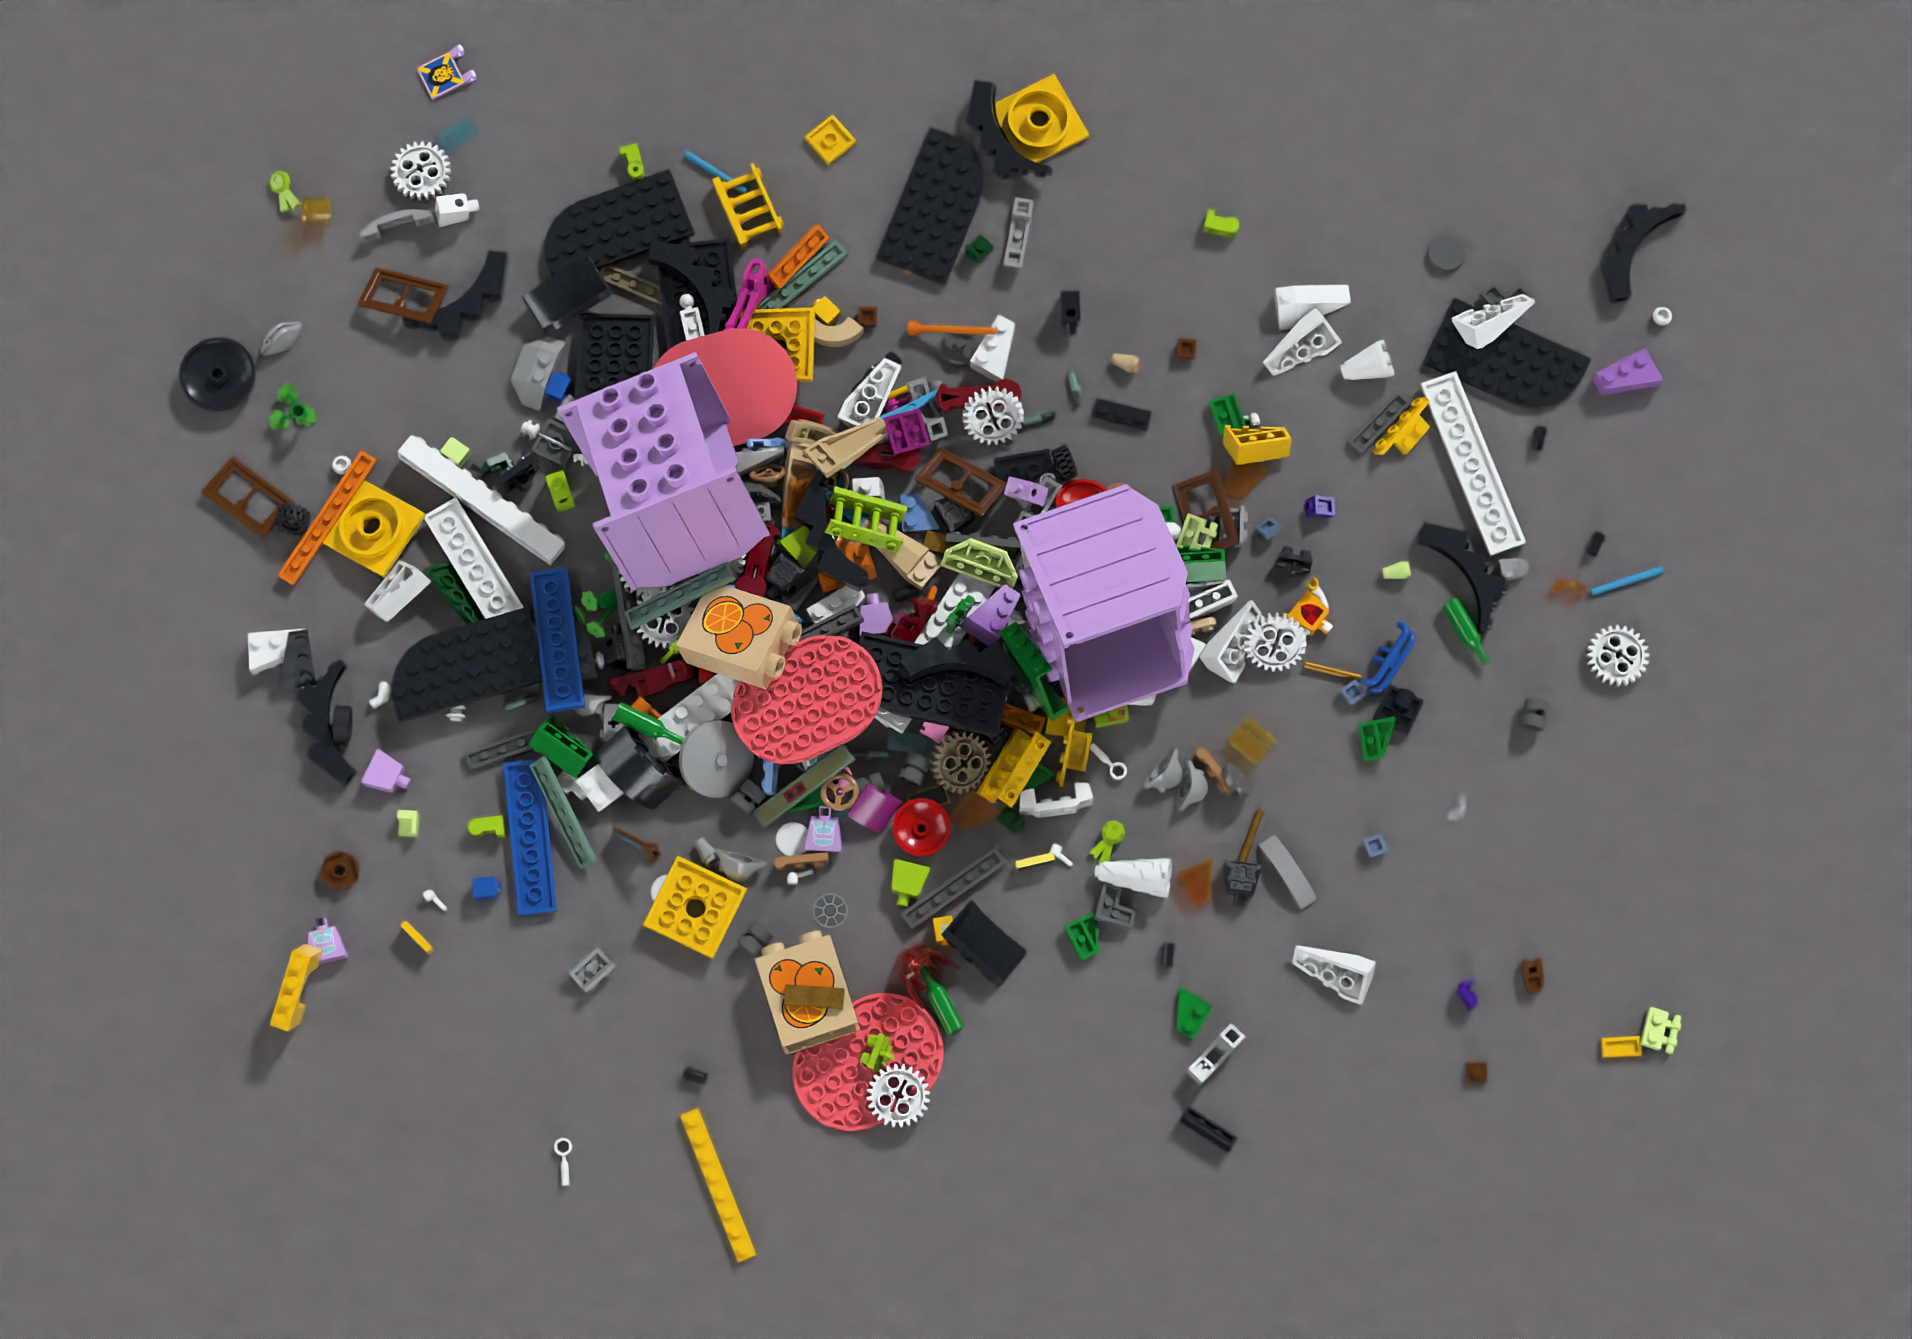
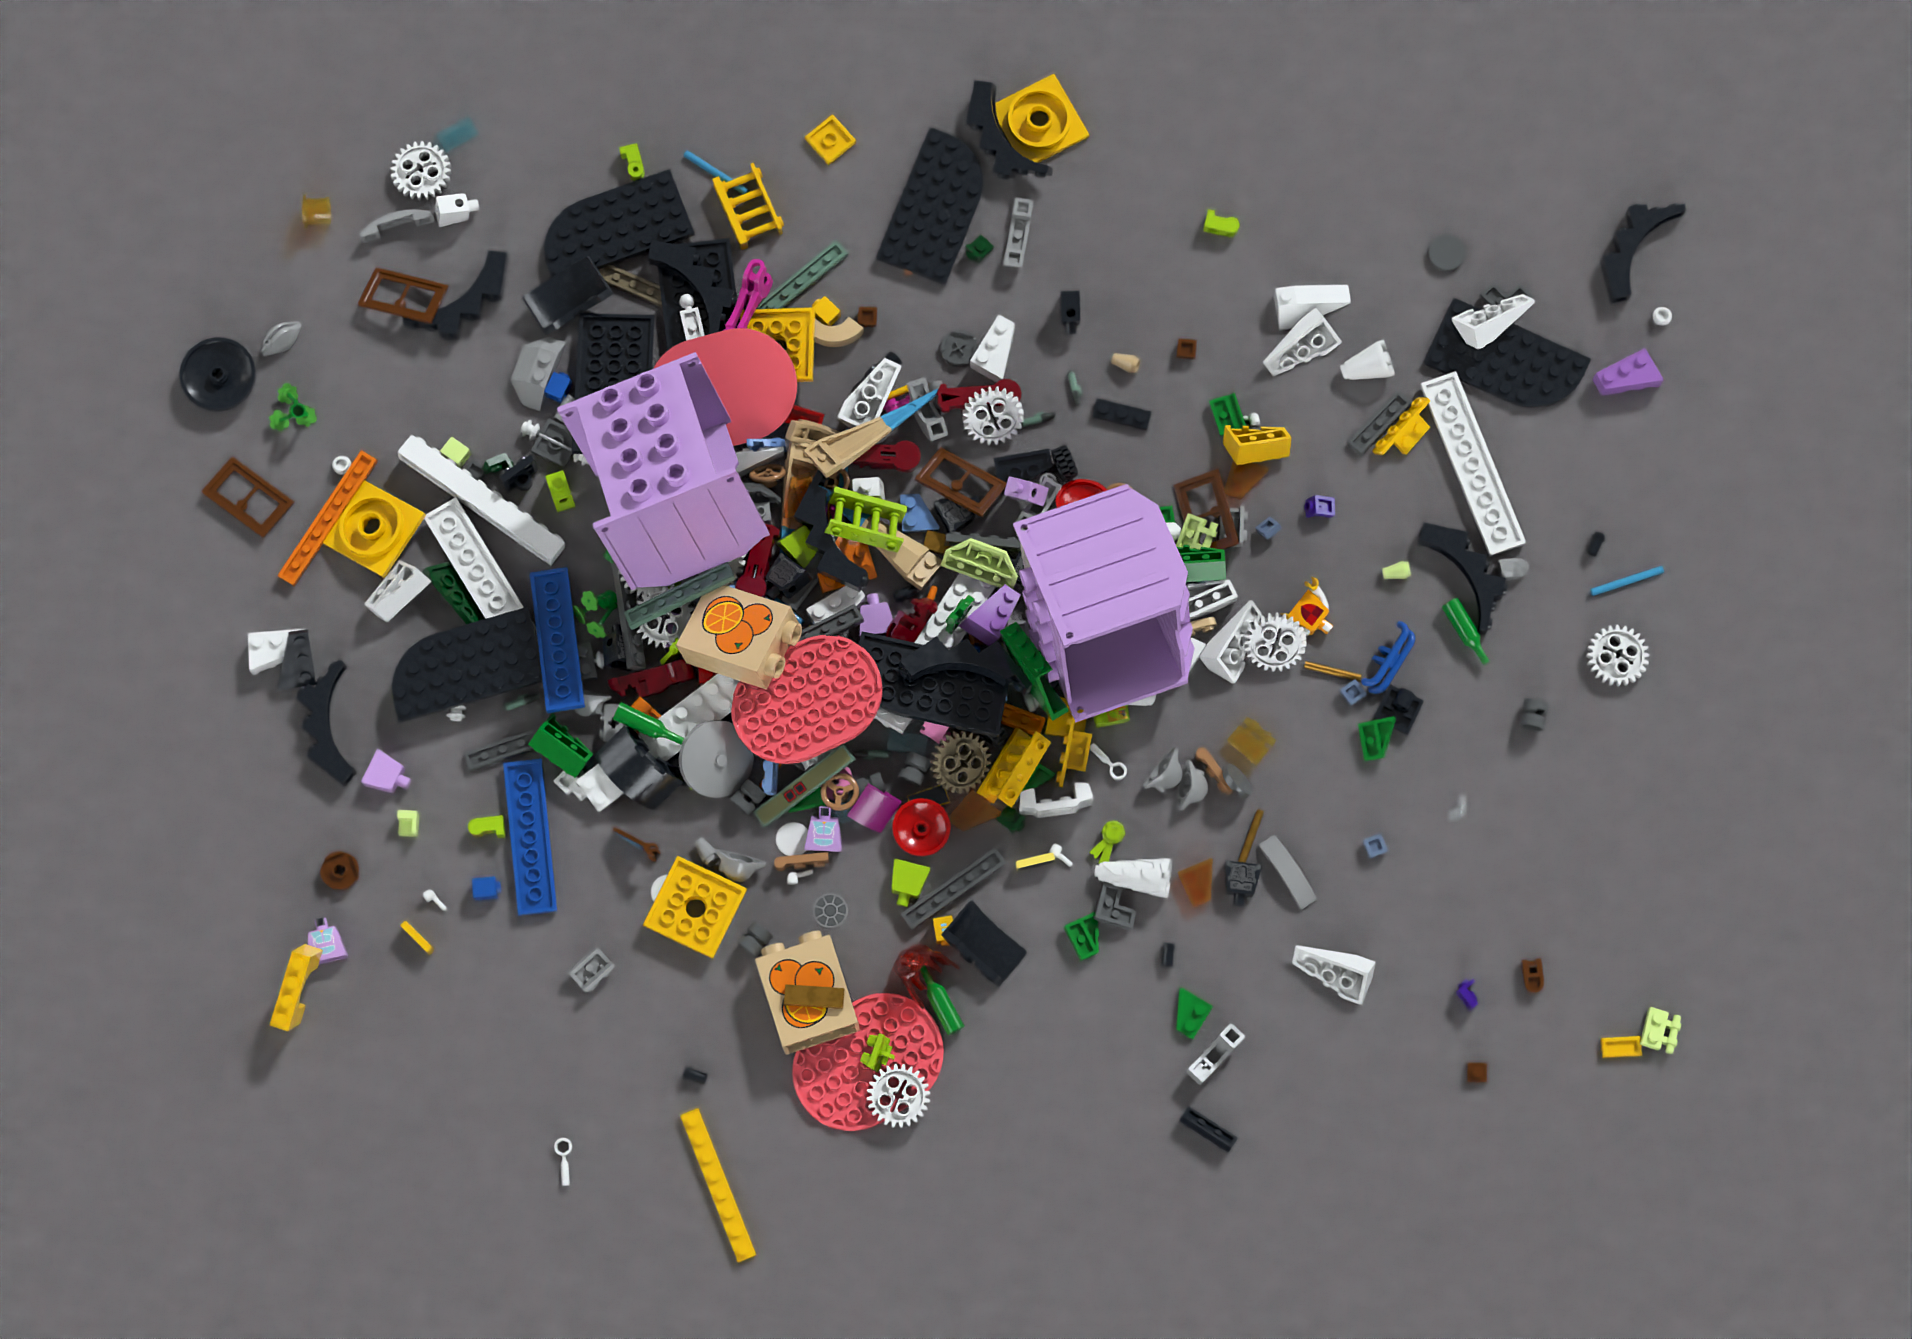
(280, 184): lime piece -> none
(292, 519): black tyre -> none
(342, 723): black tyre -> none
(383, 695): white arm -> none
(443, 75): flag -> none
(563, 812): sand green tile -> none
(797, 256): orange plate -> none
(906, 431): magenta slope -> none
(915, 328): orange piece -> none
(1294, 563): black hips -> none
(1539, 438): black pin -> none
(1562, 584): clear orange piece -> none

